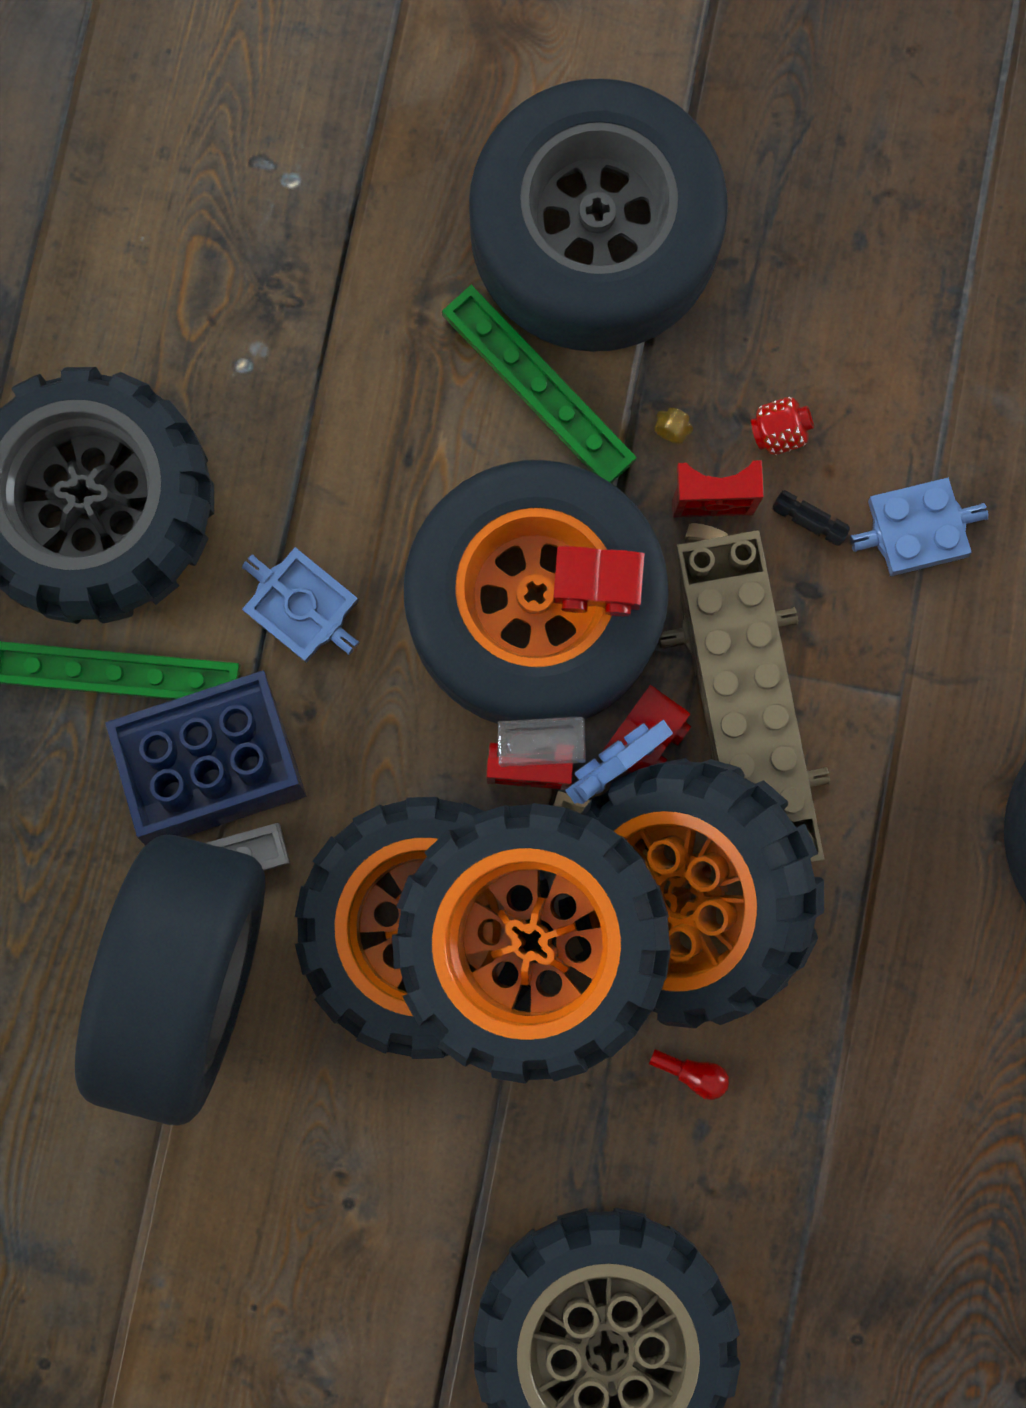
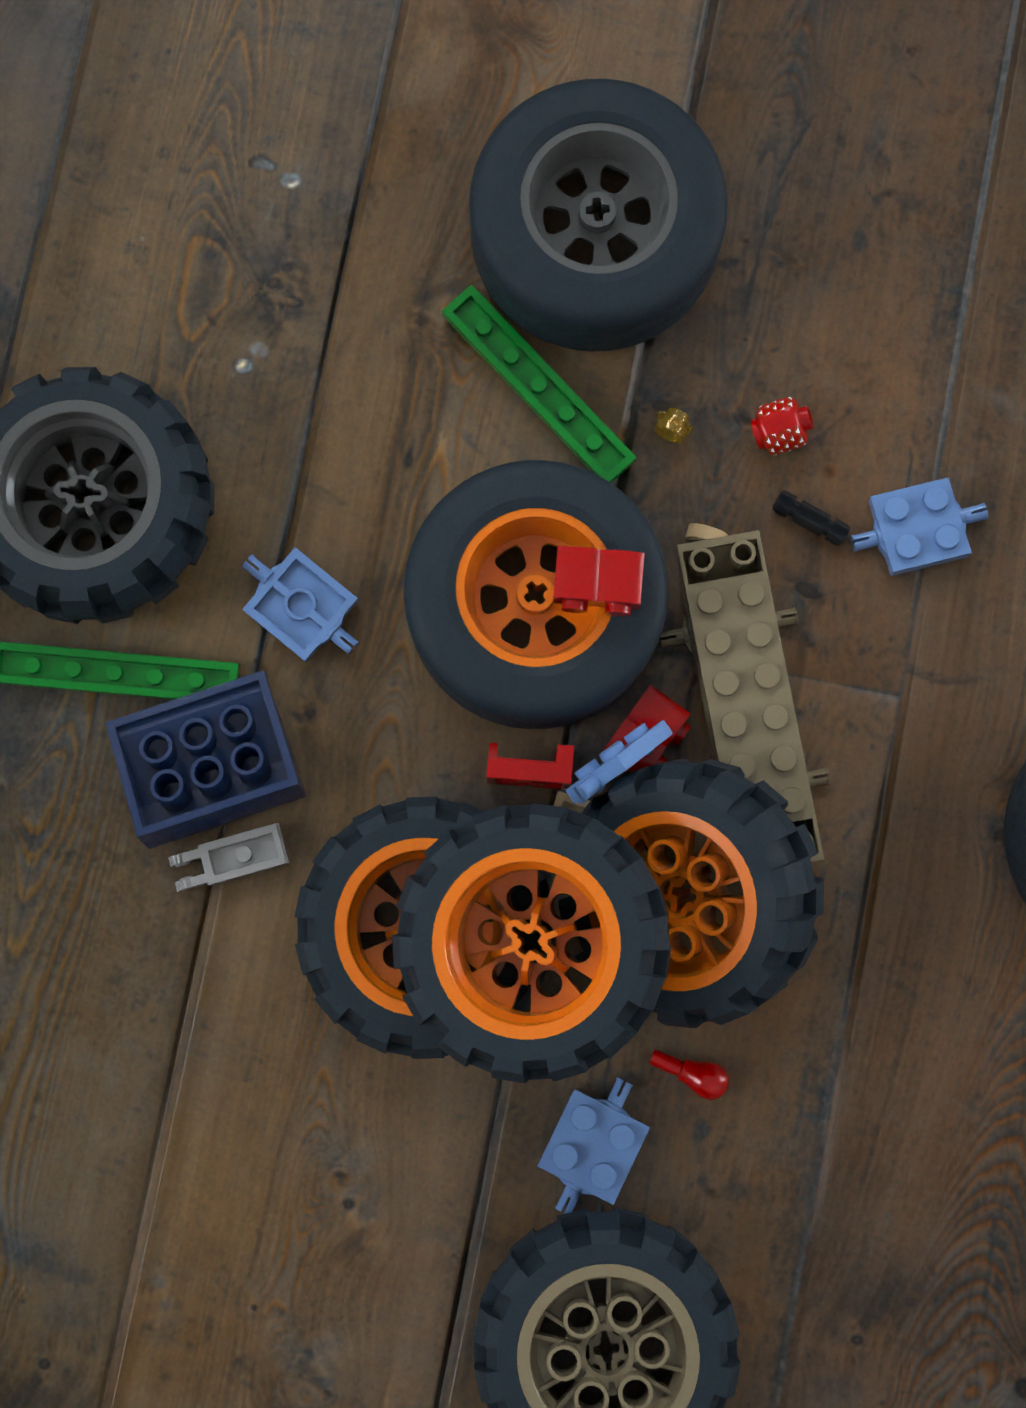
(169, 979): black wheel -> none
(541, 741): clear plate -> none
(594, 1146): none -> medium blue plate
(715, 496): red piece -> none

